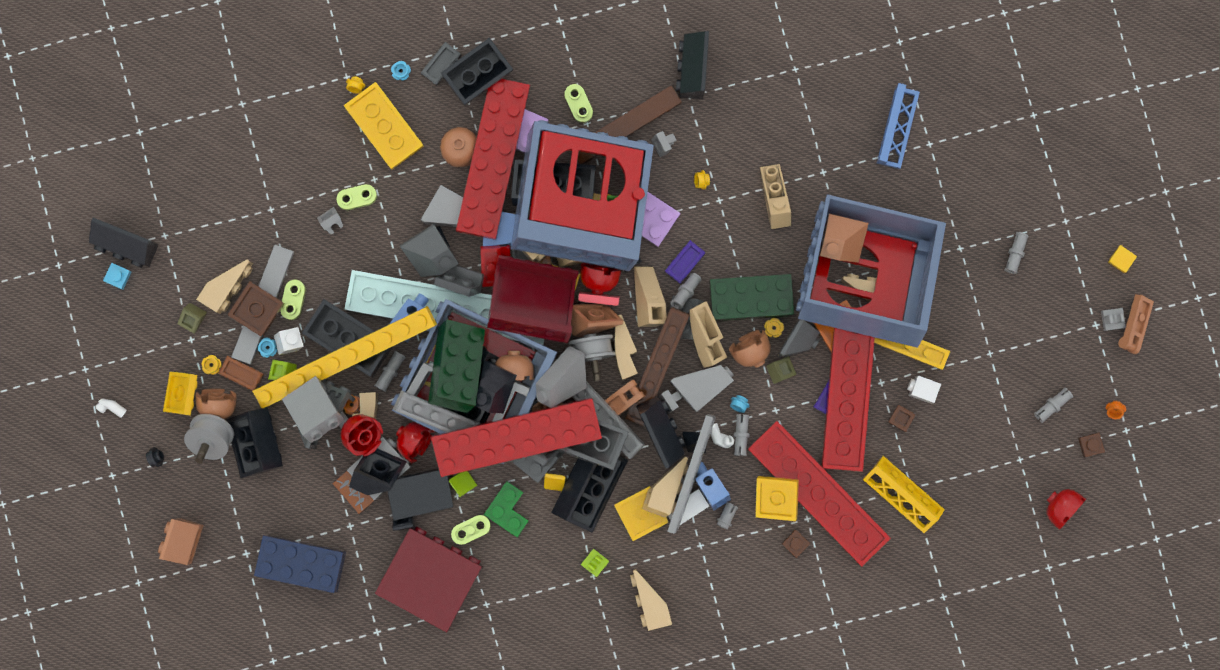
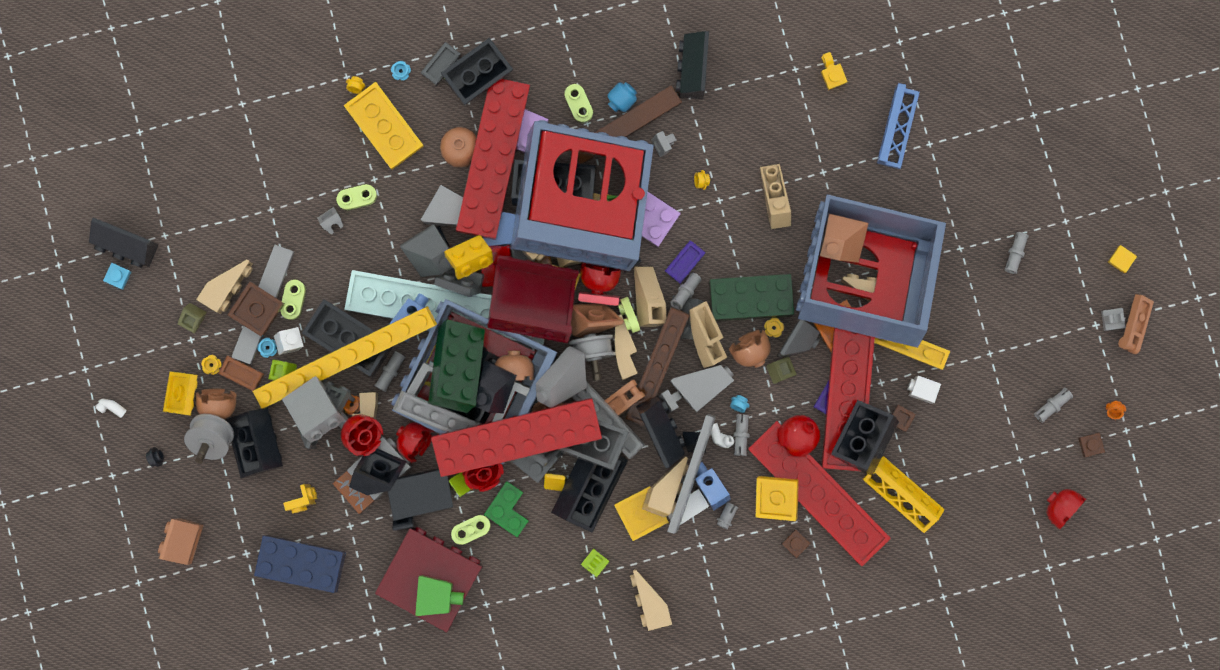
(300, 504): none -> yellow bracket
(436, 596): none -> bright green torso
(469, 256): none -> yellow bracket
(484, 477): none -> red cylinder
(622, 97): none -> dark azure head
(626, 309): none -> yellowish green plate
(799, 435): none -> red cylinder
(833, 74): none -> yellow plate
(865, 437): none -> black slope

